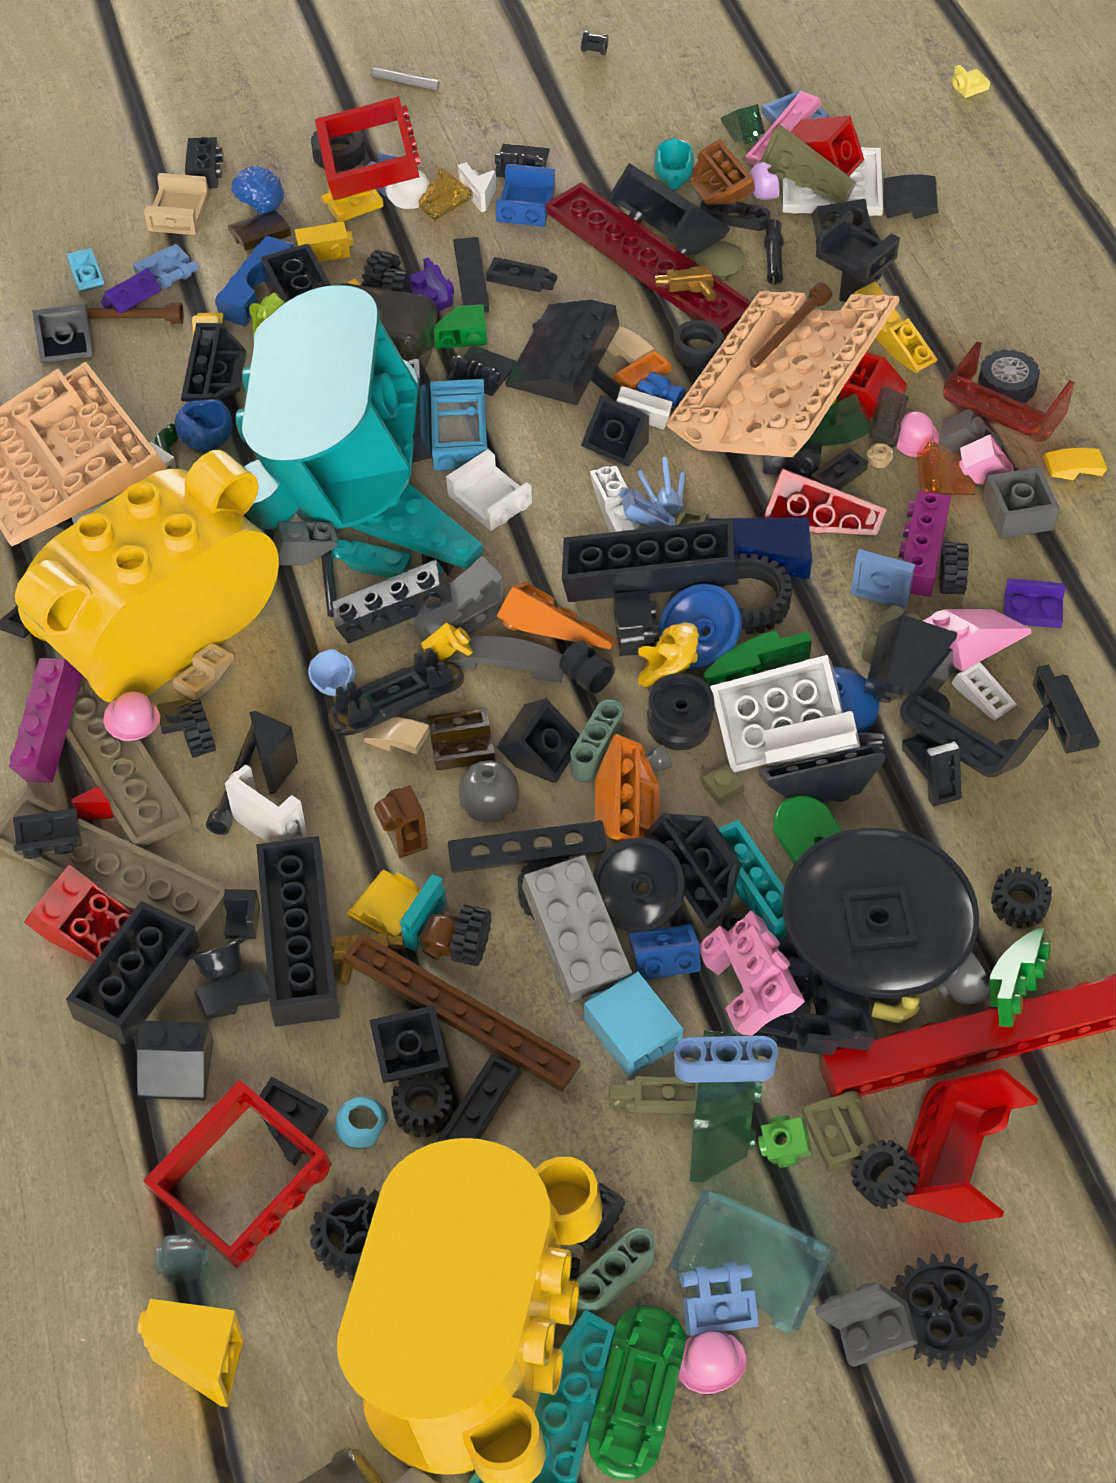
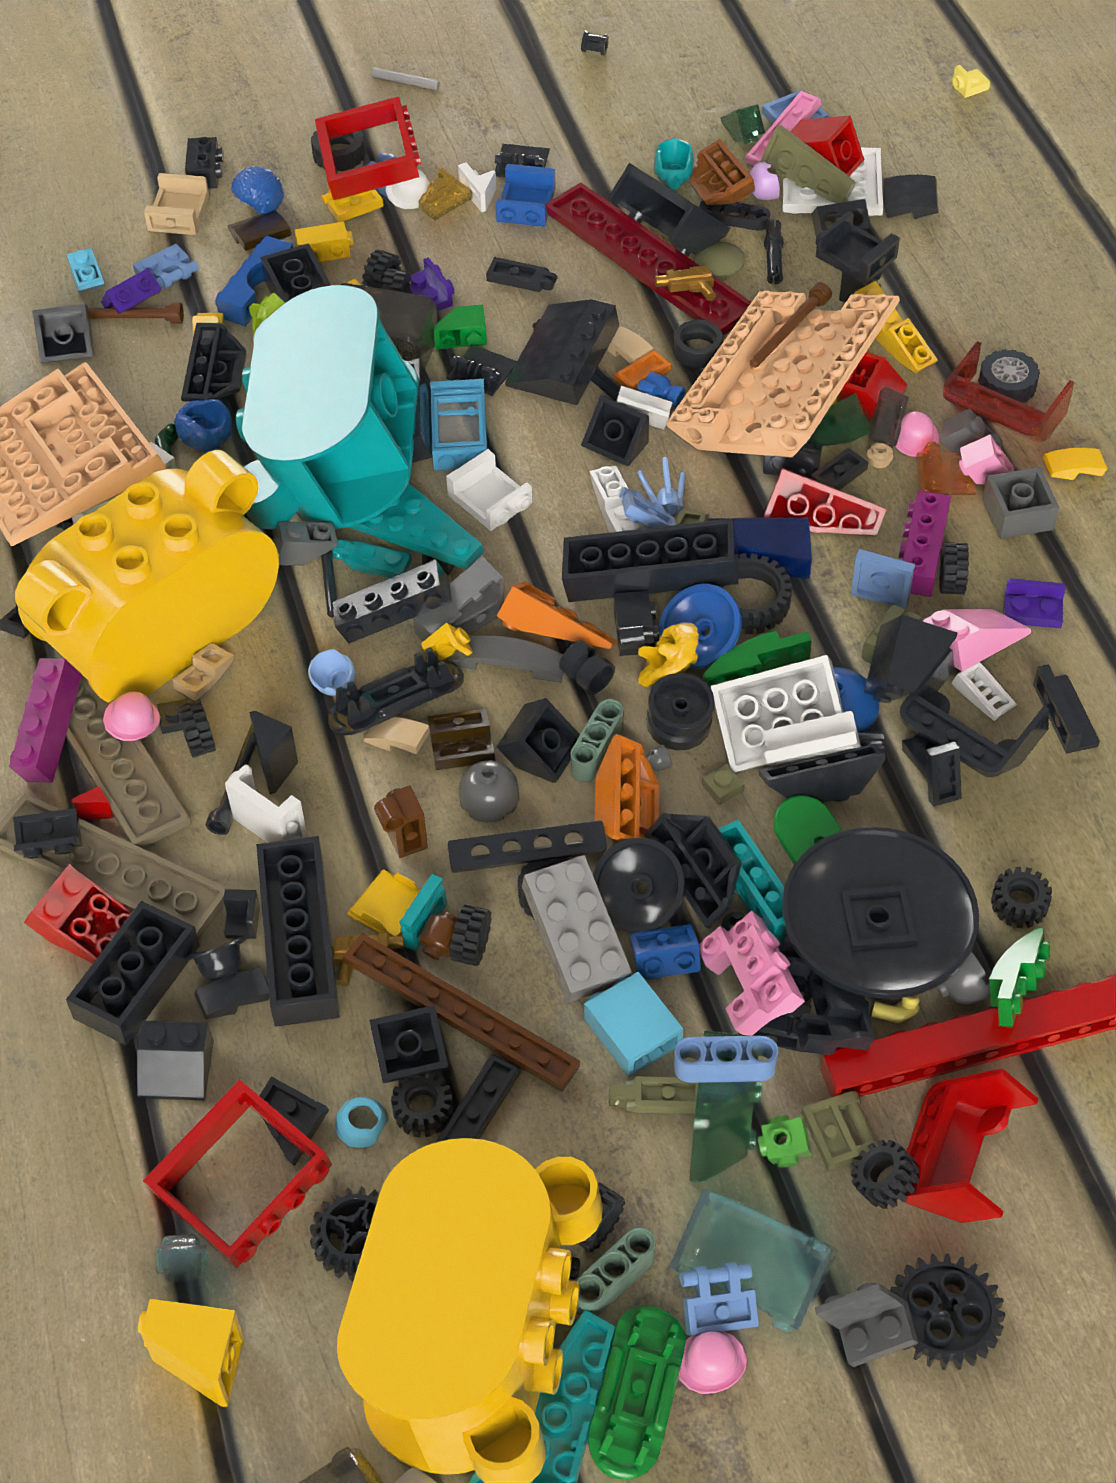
(470, 272): black tile -> none

